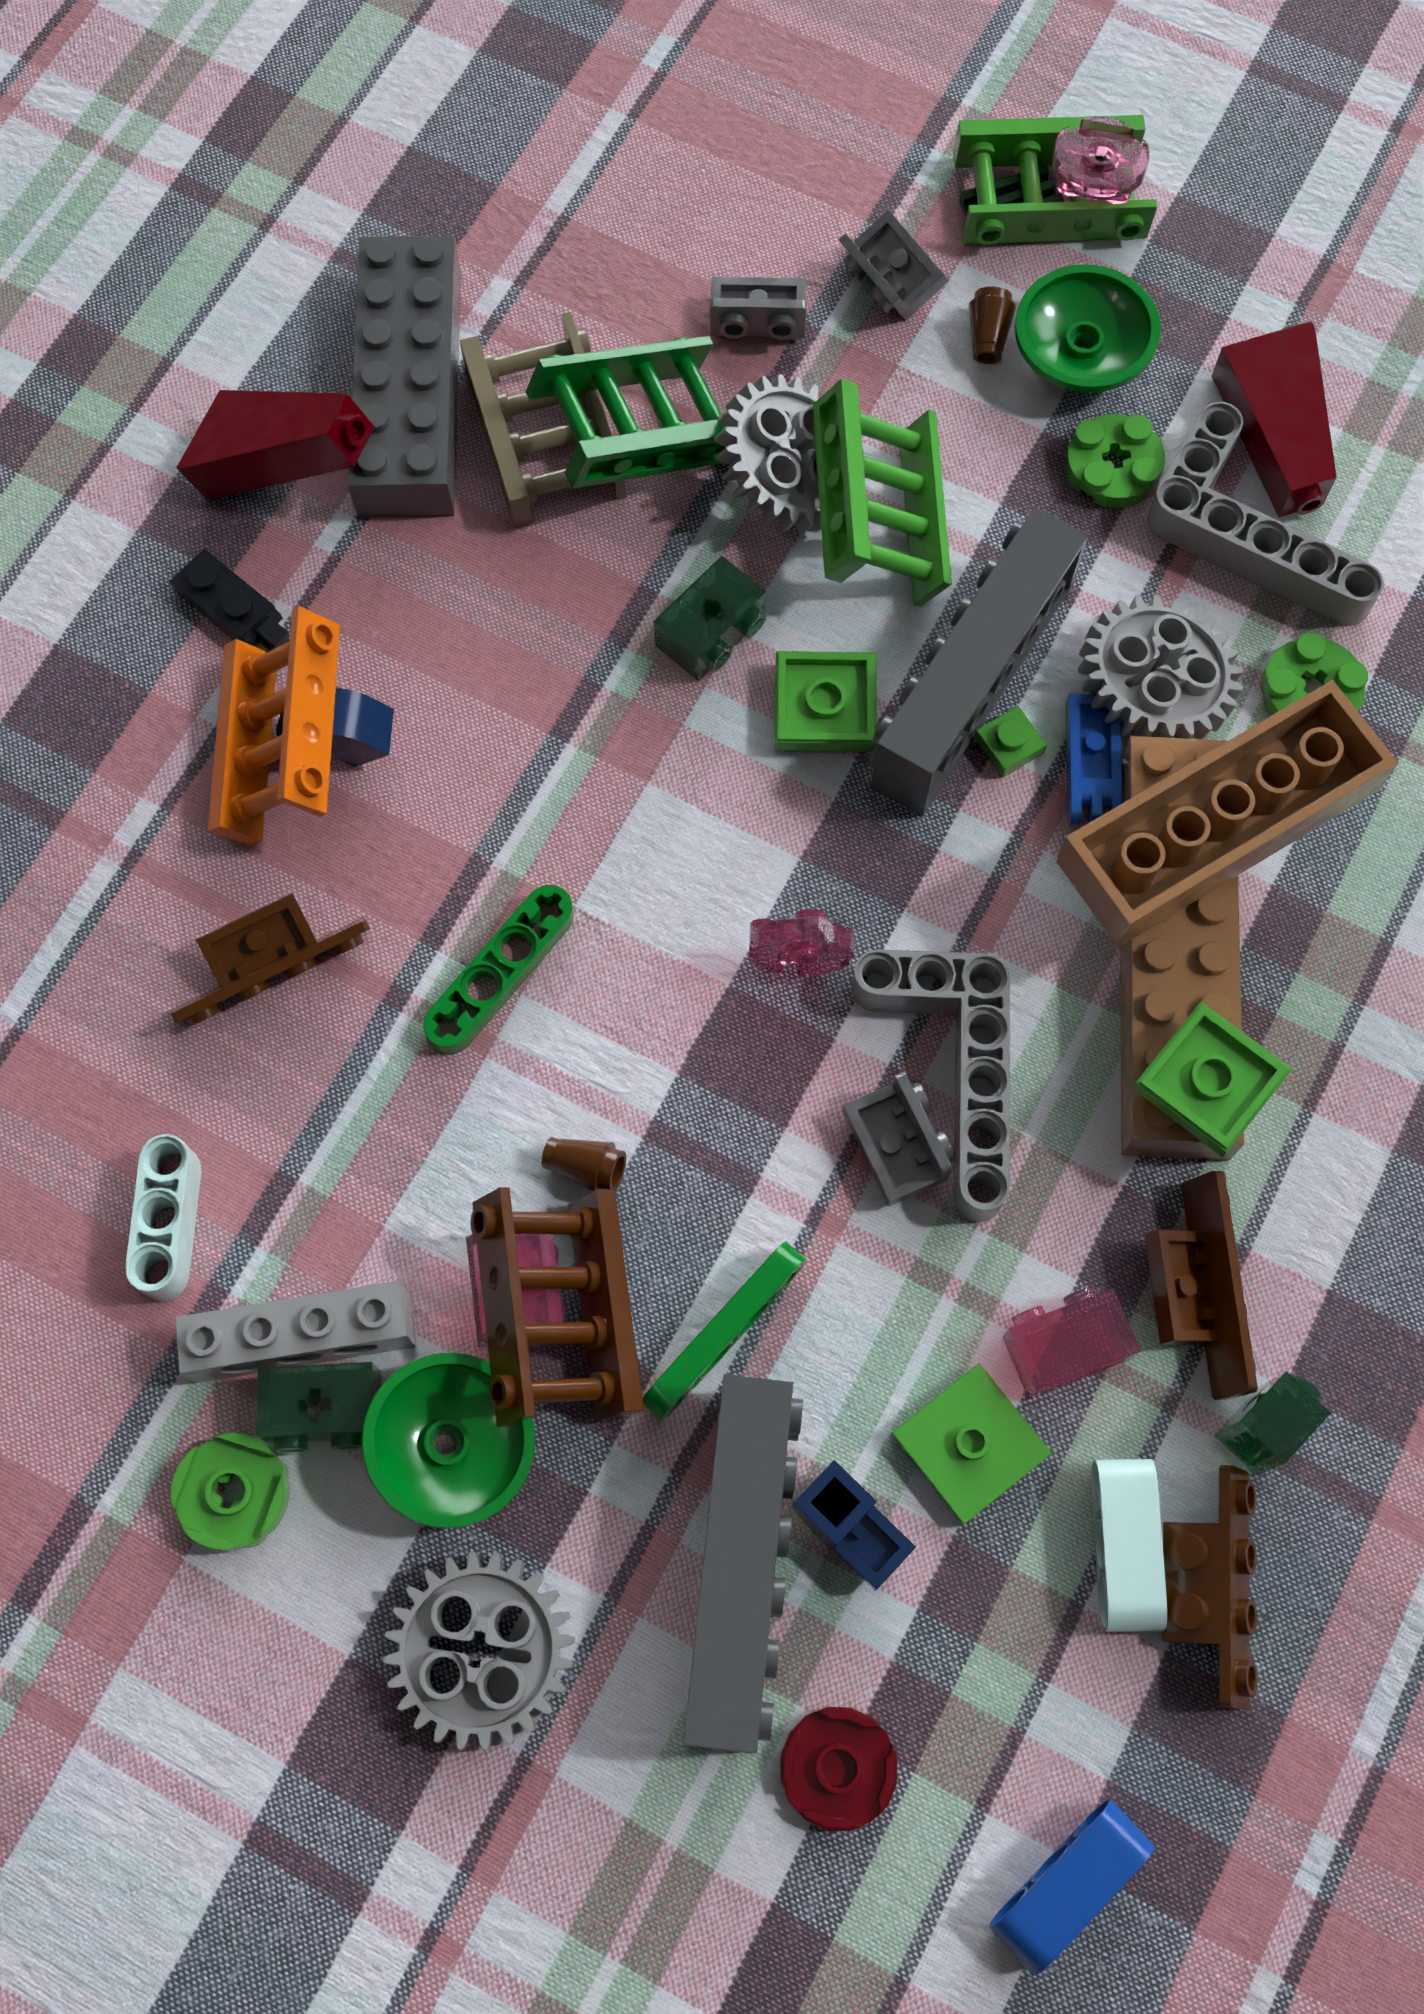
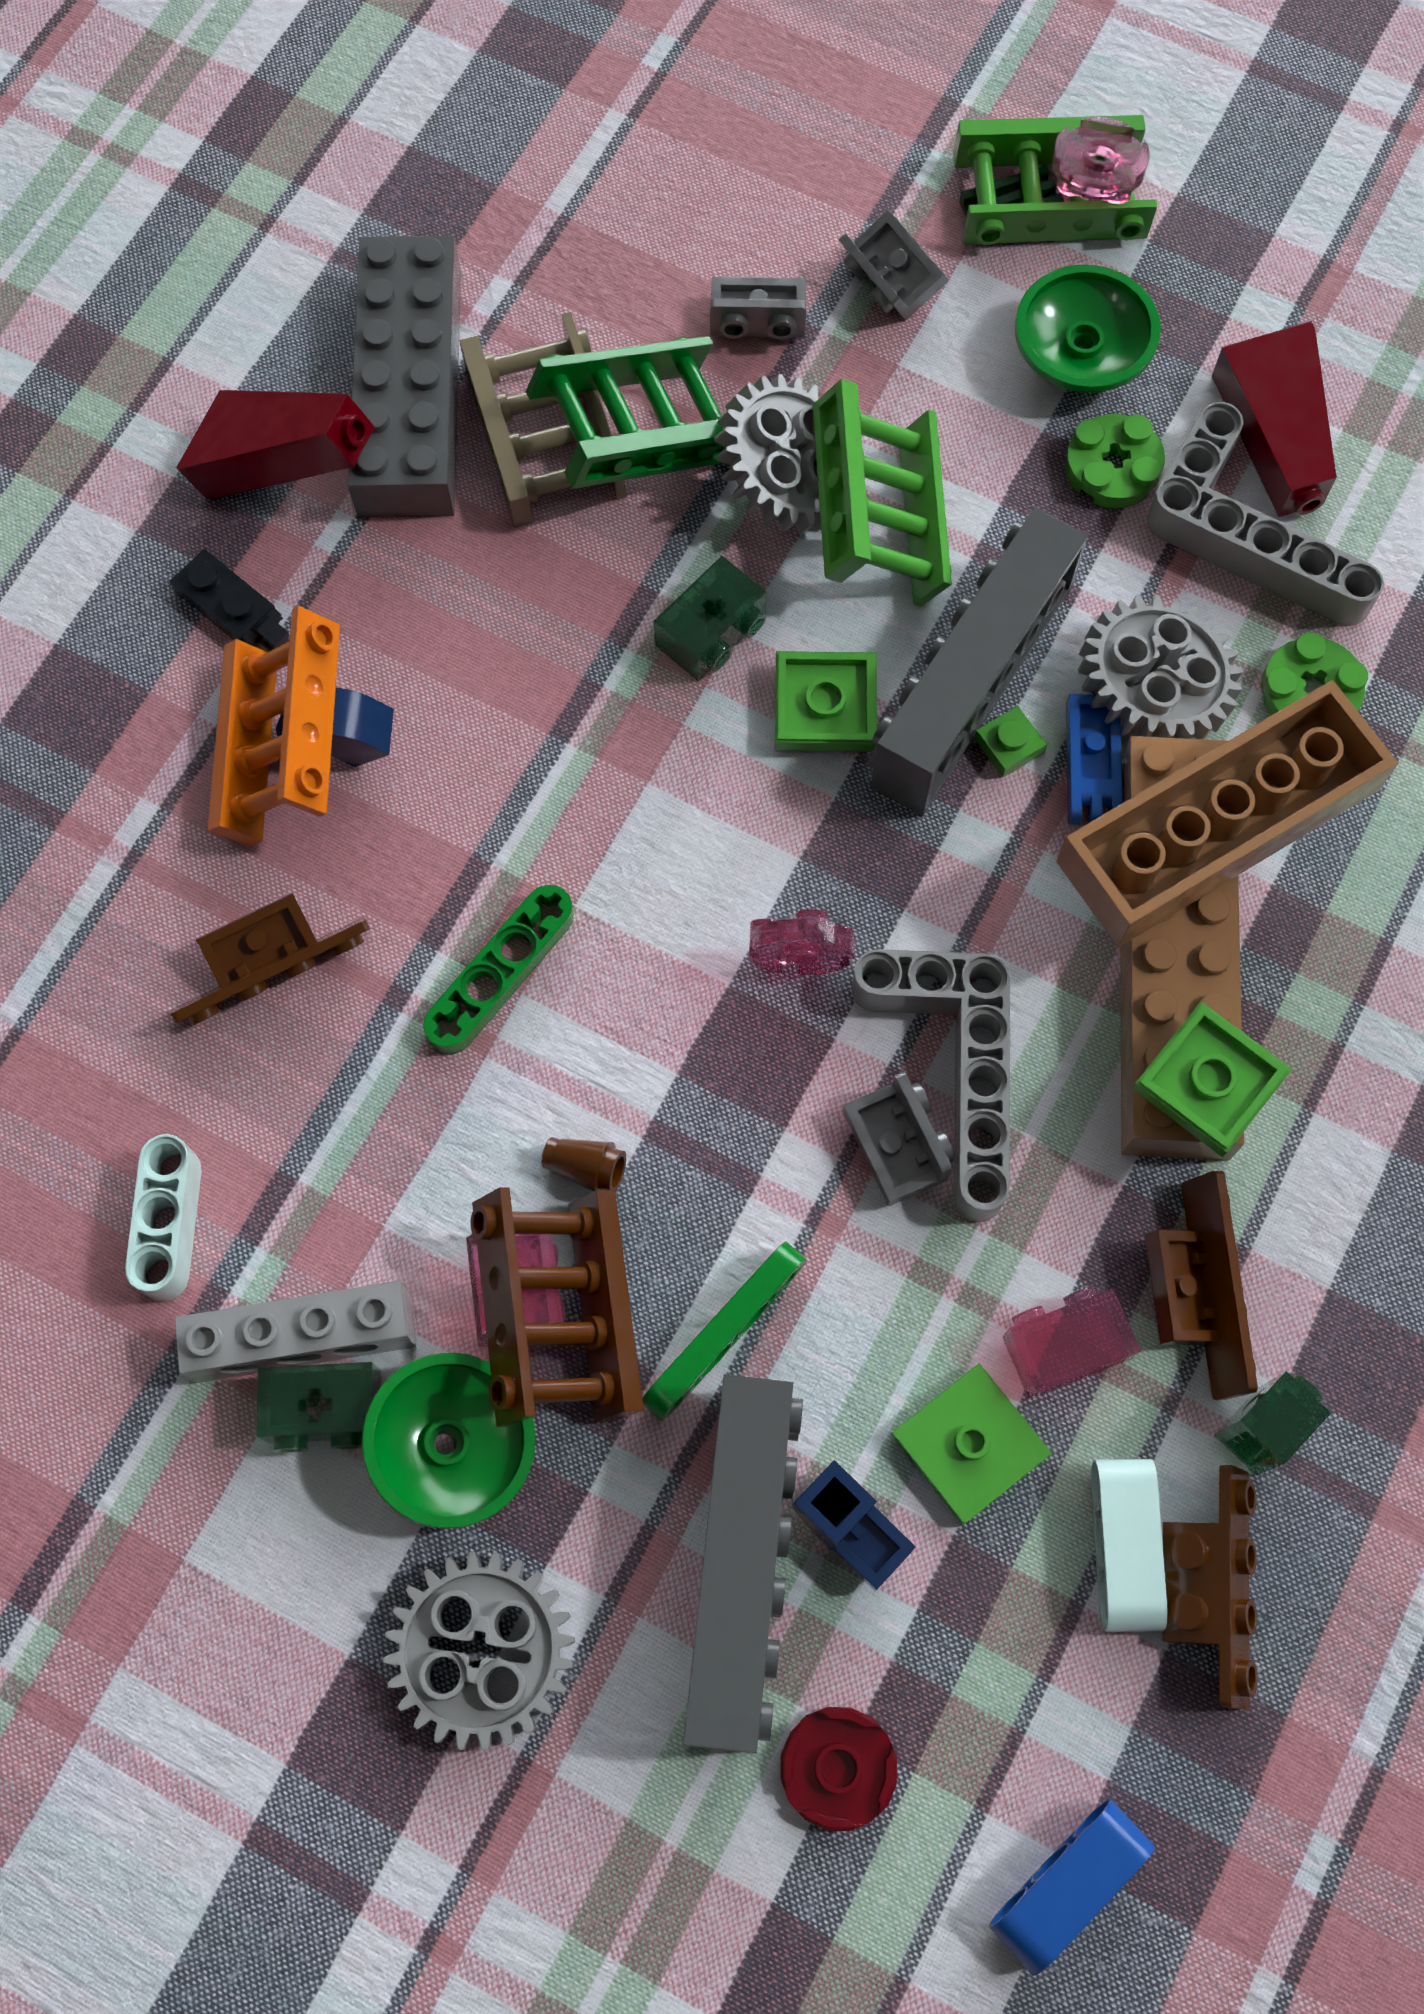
(216, 1462): bright green plate -> none
(990, 323): reddish brown cone -> none

